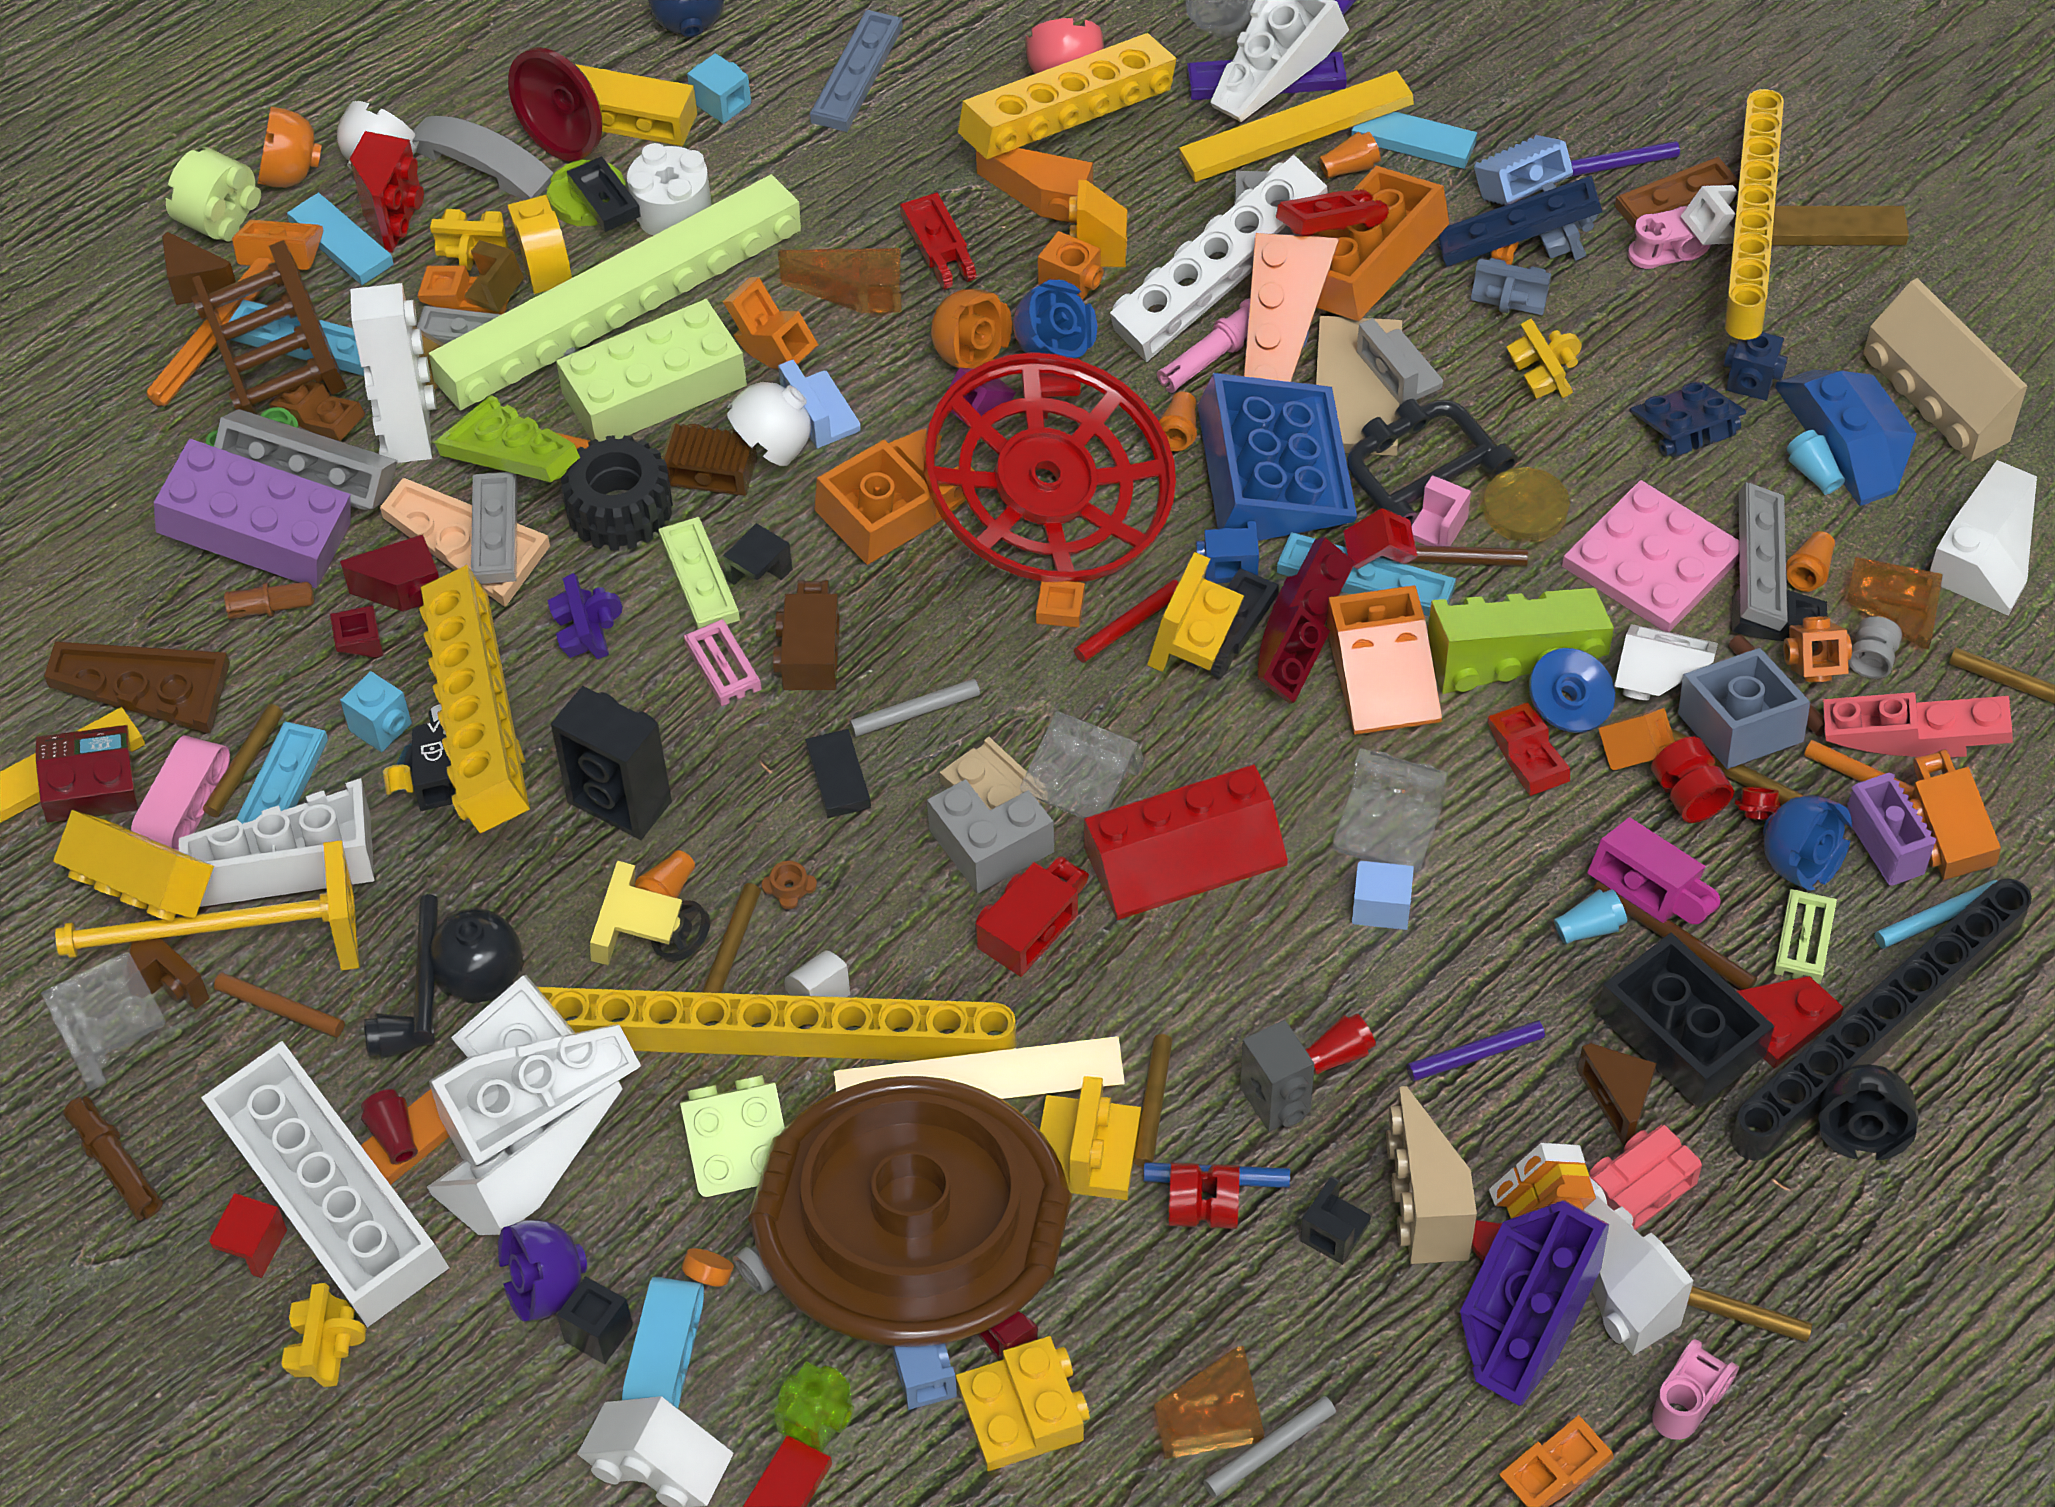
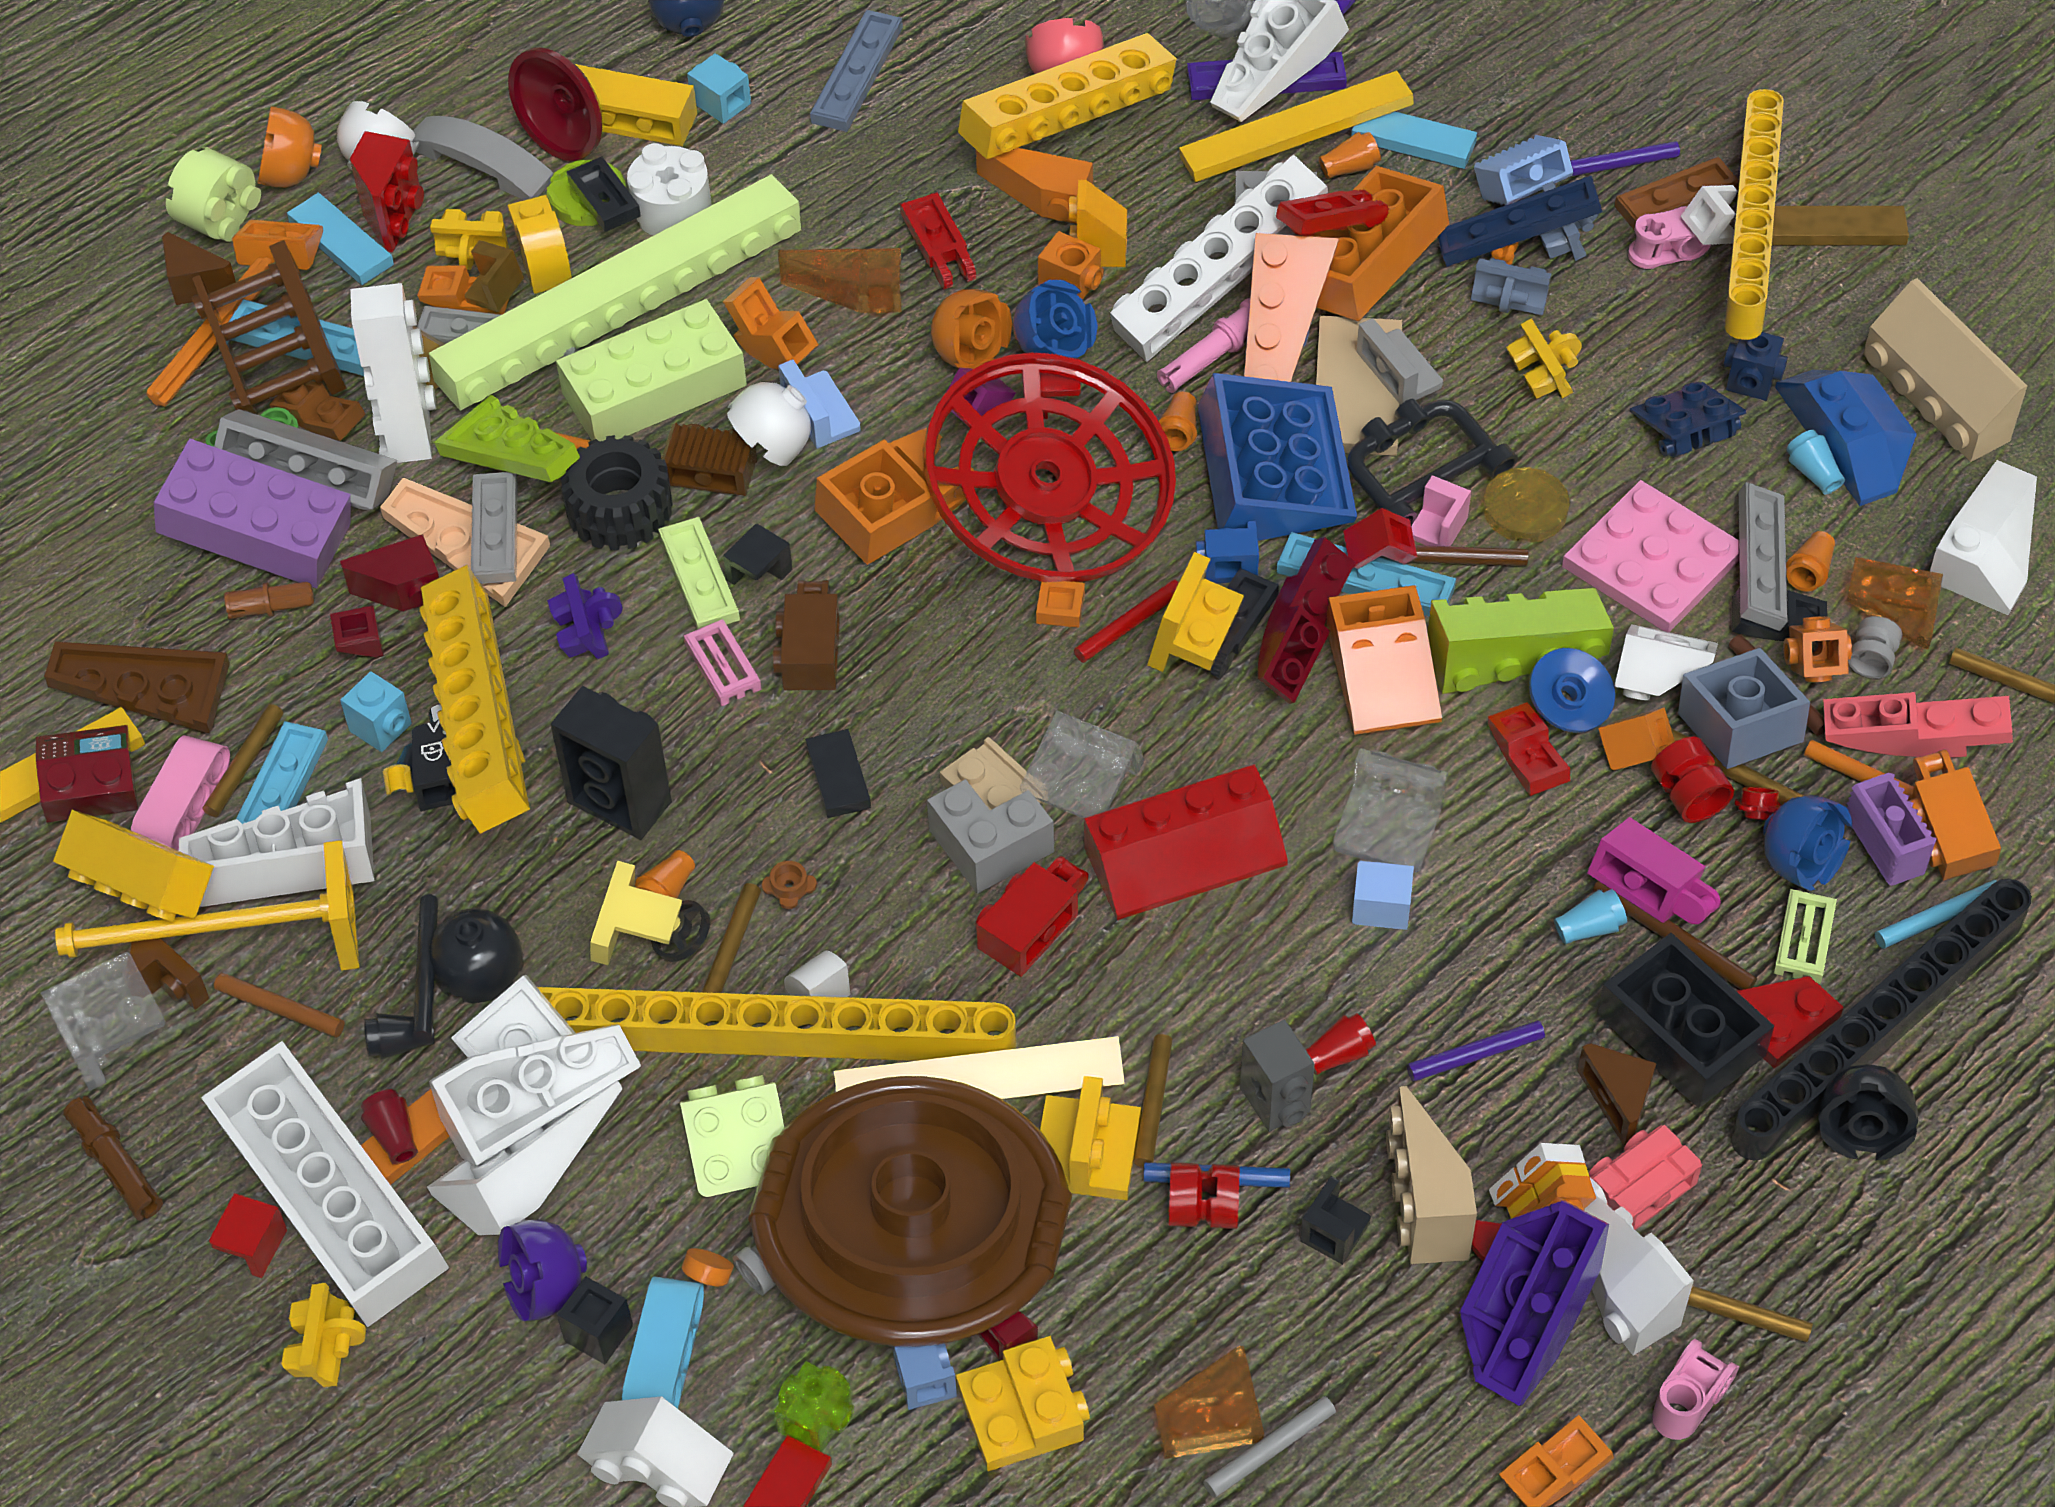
(914, 707): light grey bar -> none

